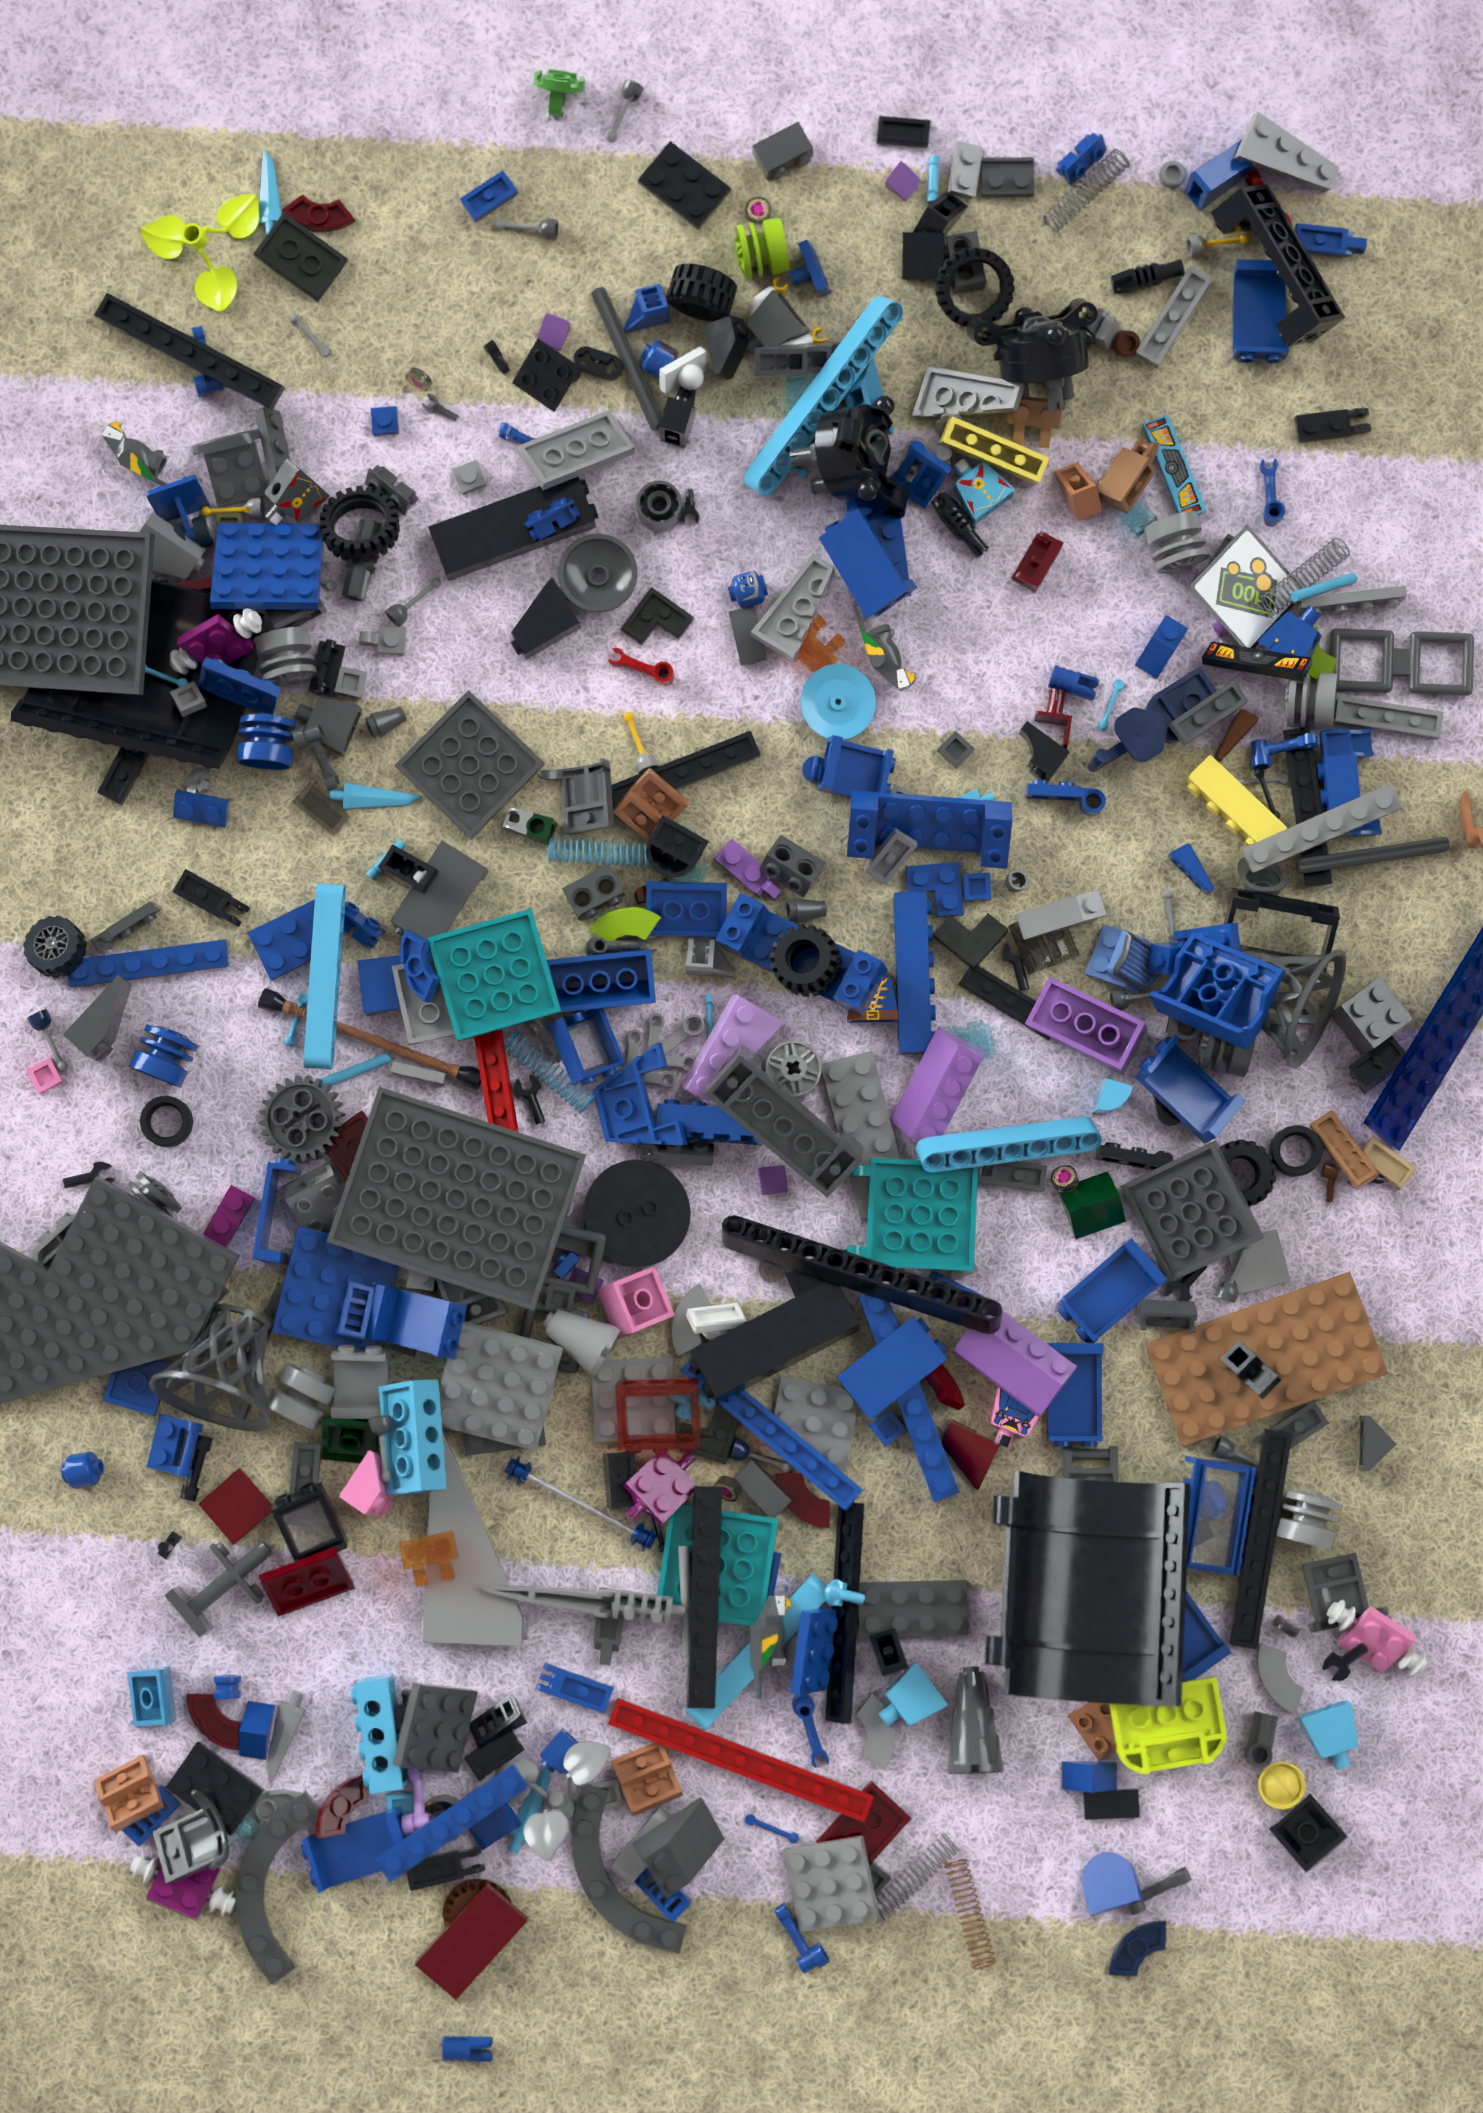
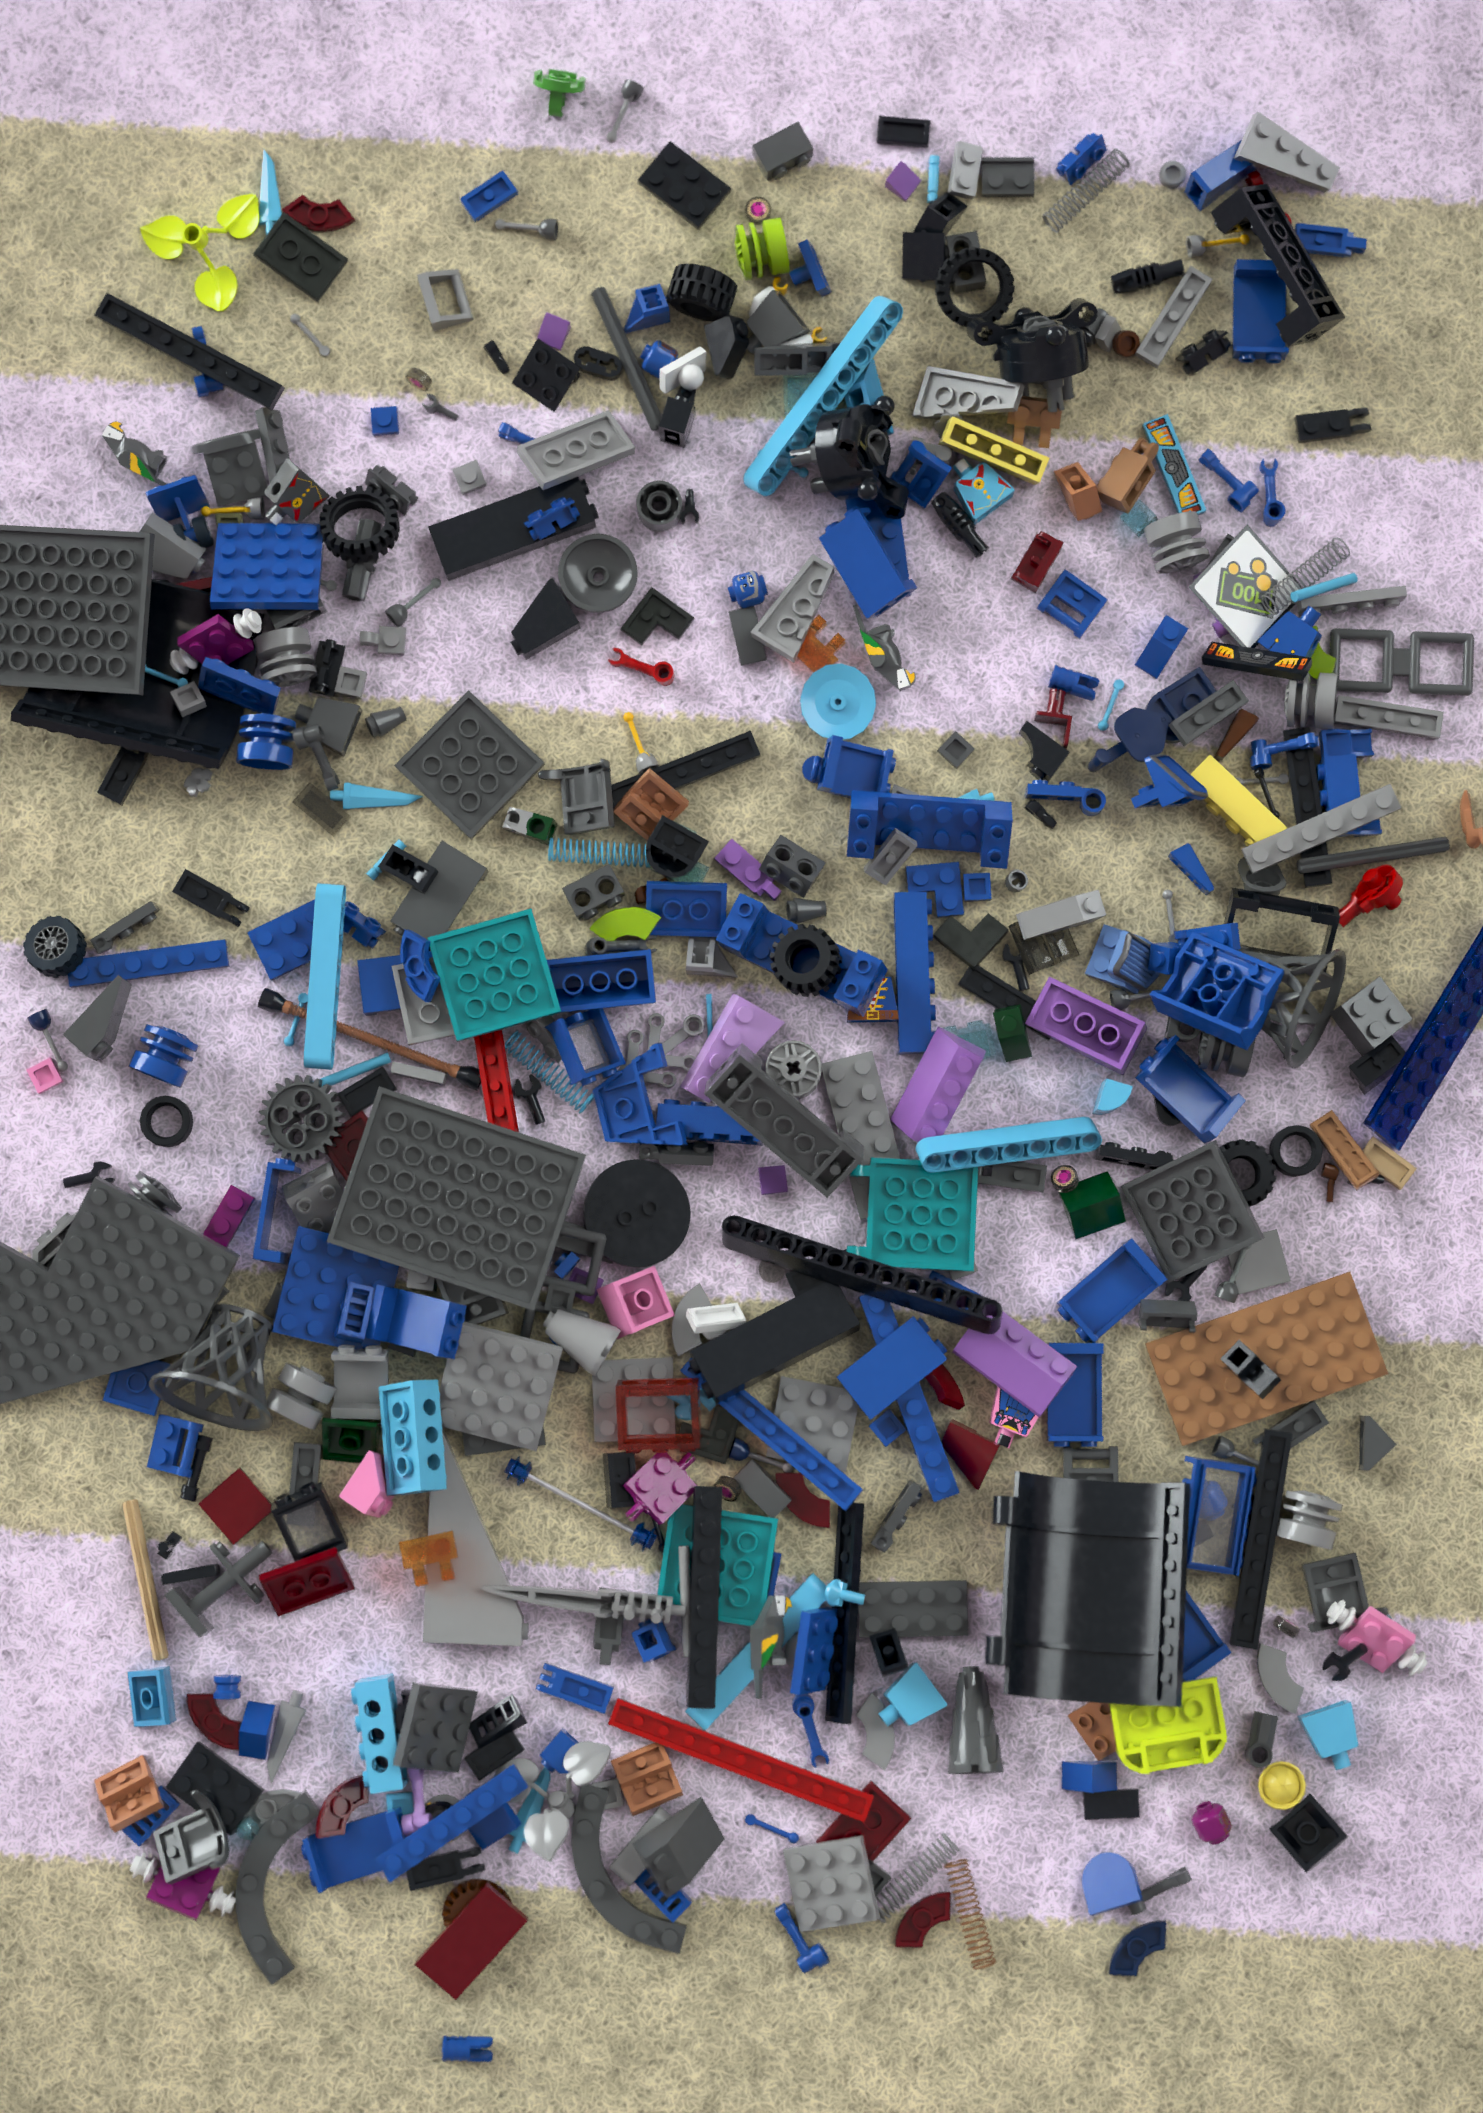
(82, 1470): blue head -> none
(145, 1580): none -> tan axle
(190, 1574): none -> black tile
(201, 808): blue plate -> none
(363, 1093): none -> black tile
(380, 1426): hinge -> none
(440, 322): none -> light grey tile
(647, 1647): none -> blue brick
(896, 1516): none -> dark grey hinge
(922, 1917): none -> dark red tile
(1012, 1033): none -> dark green slope
(1040, 813): none -> black piece
(1078, 597): none -> blue plate
(1171, 785): none -> blue piece
(1211, 1822): none -> magenta head
(1212, 344): none -> black hinge
(1242, 493): none -> blue brick
(1373, 893): none -> red pin

